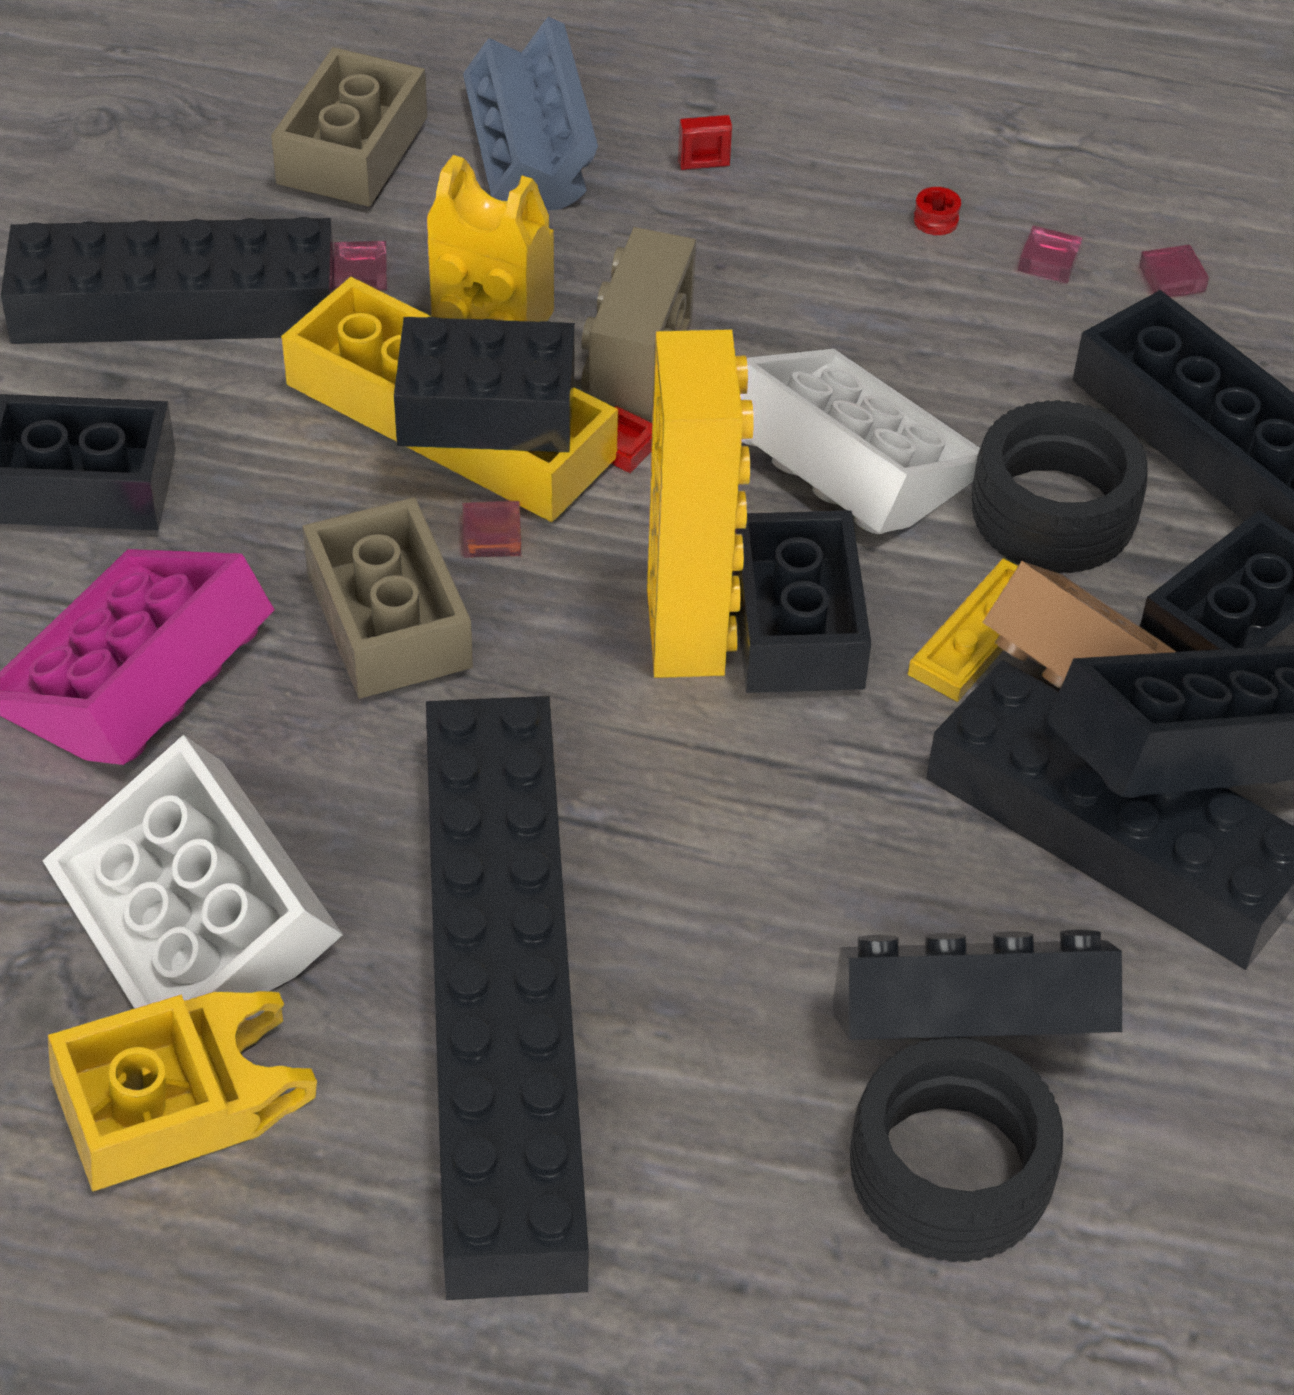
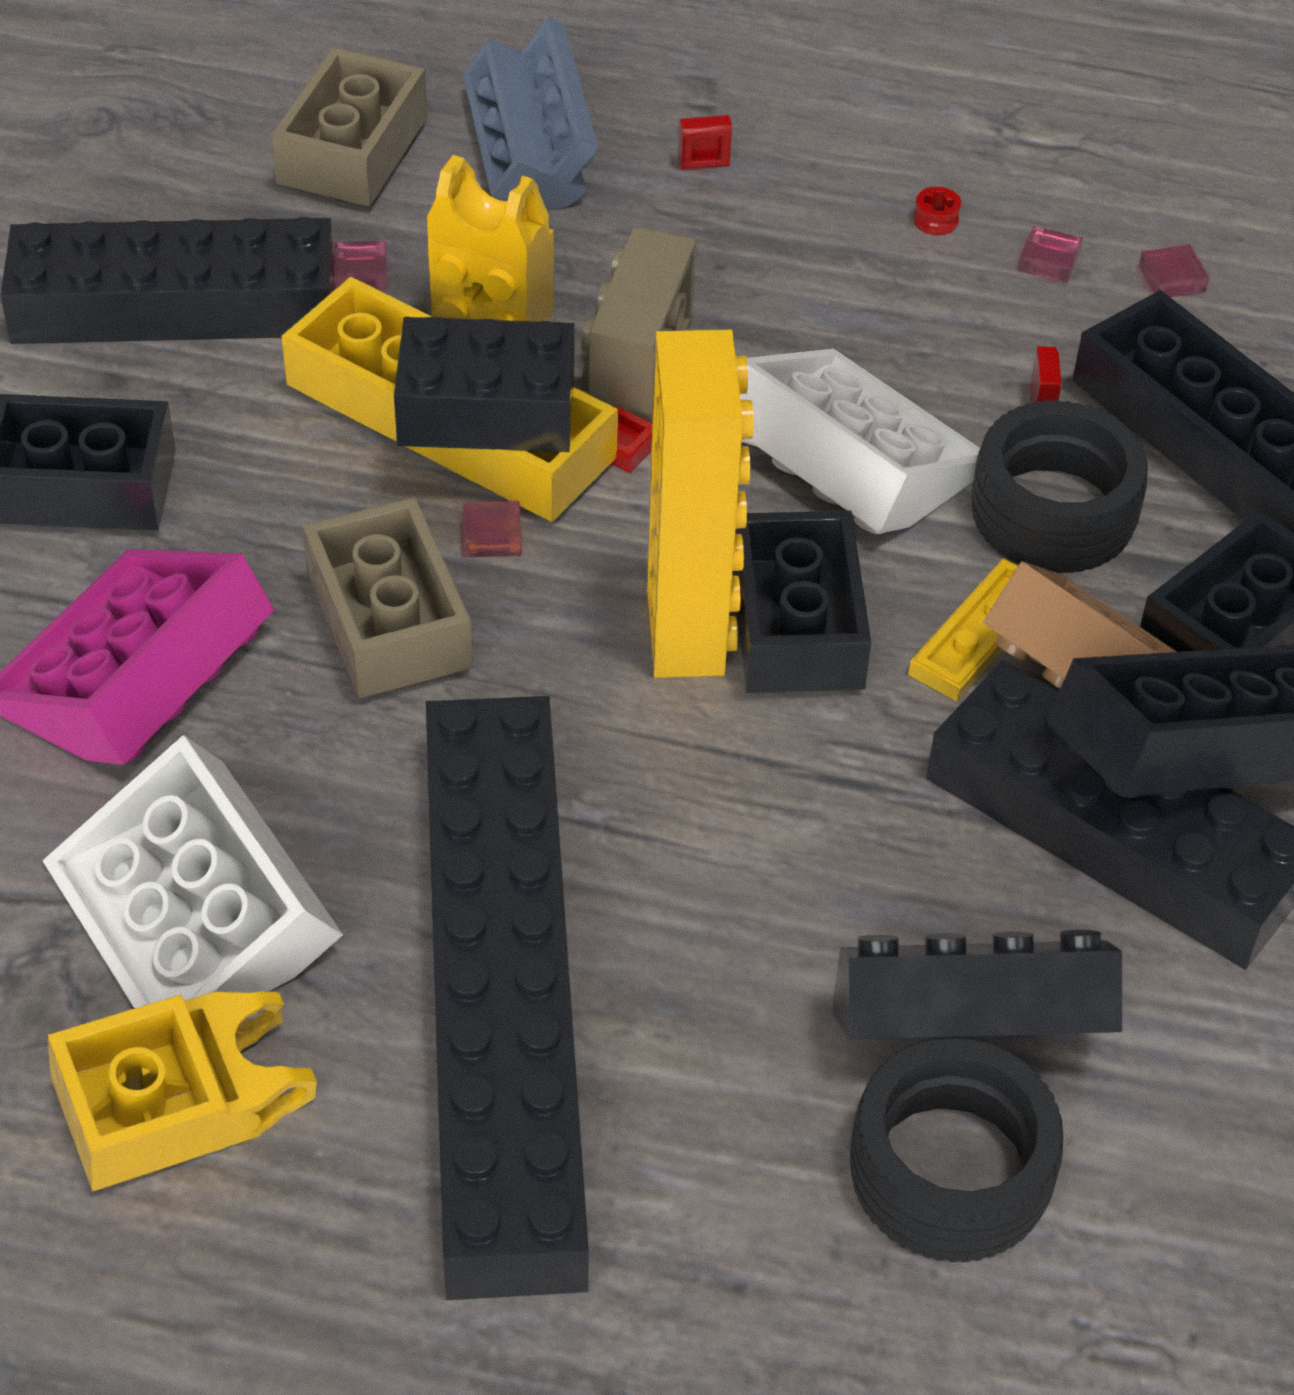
(1046, 375): none -> red tile

